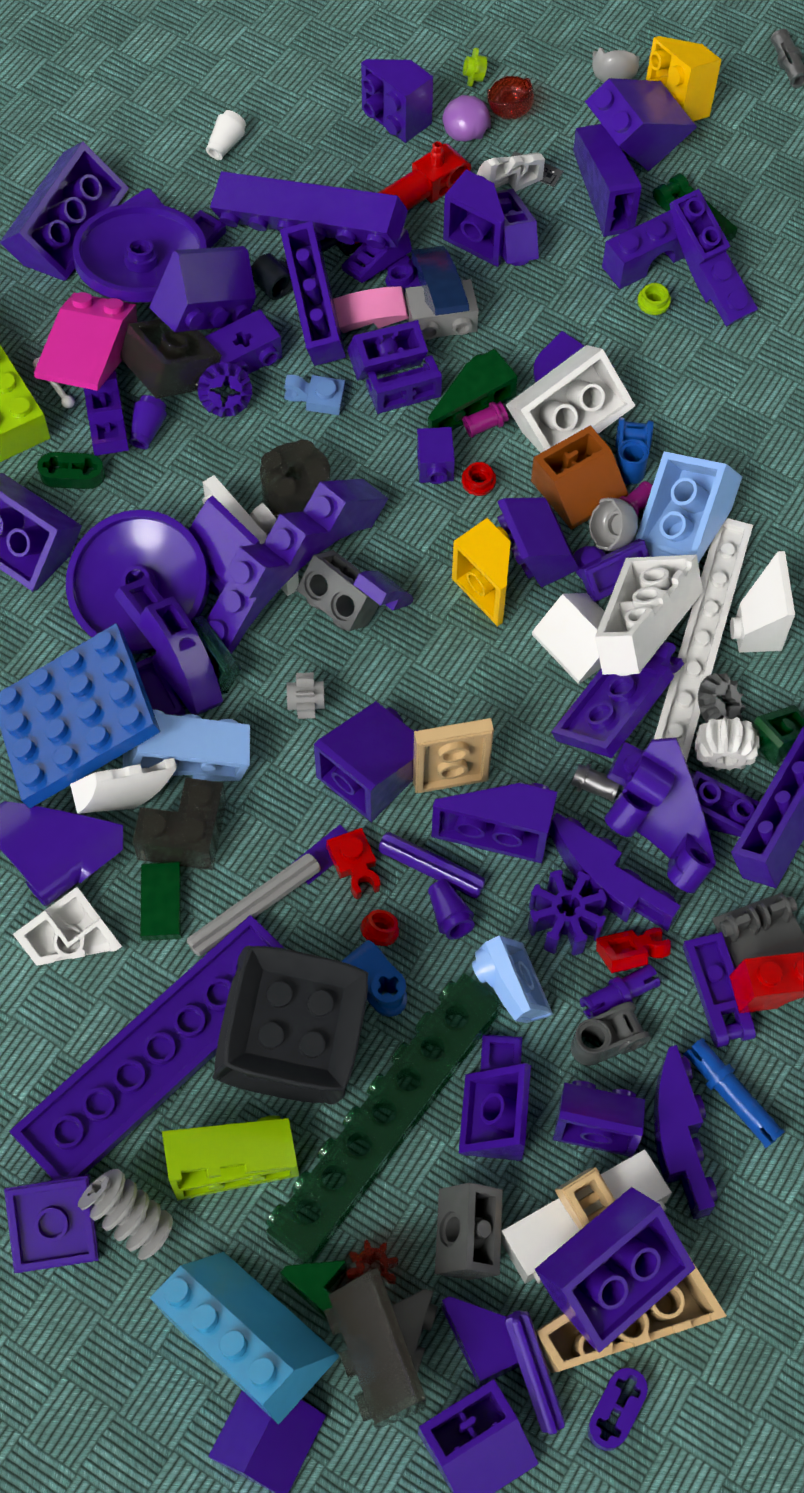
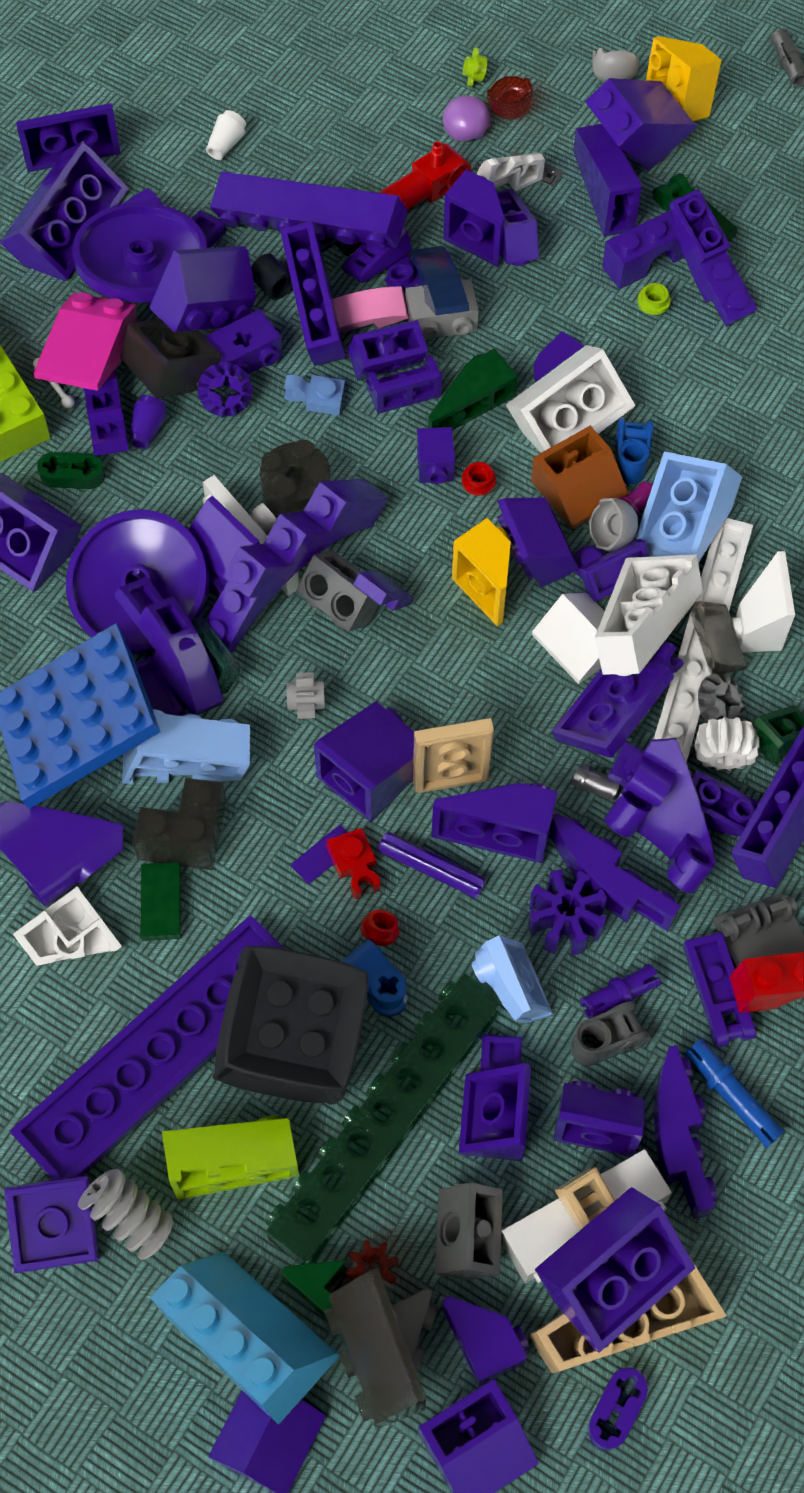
(49, 136): none -> dark purple slope
(121, 787): white slope -> none
(254, 904): light grey axle -> none
(397, 96): dark purple slope -> none
(451, 912): dark purple cone -> none
(485, 419): magenta pin -> none
(535, 1372): dark purple axle -> none
(628, 951): red plate -> none
(717, 637): none -> clear smoke slope

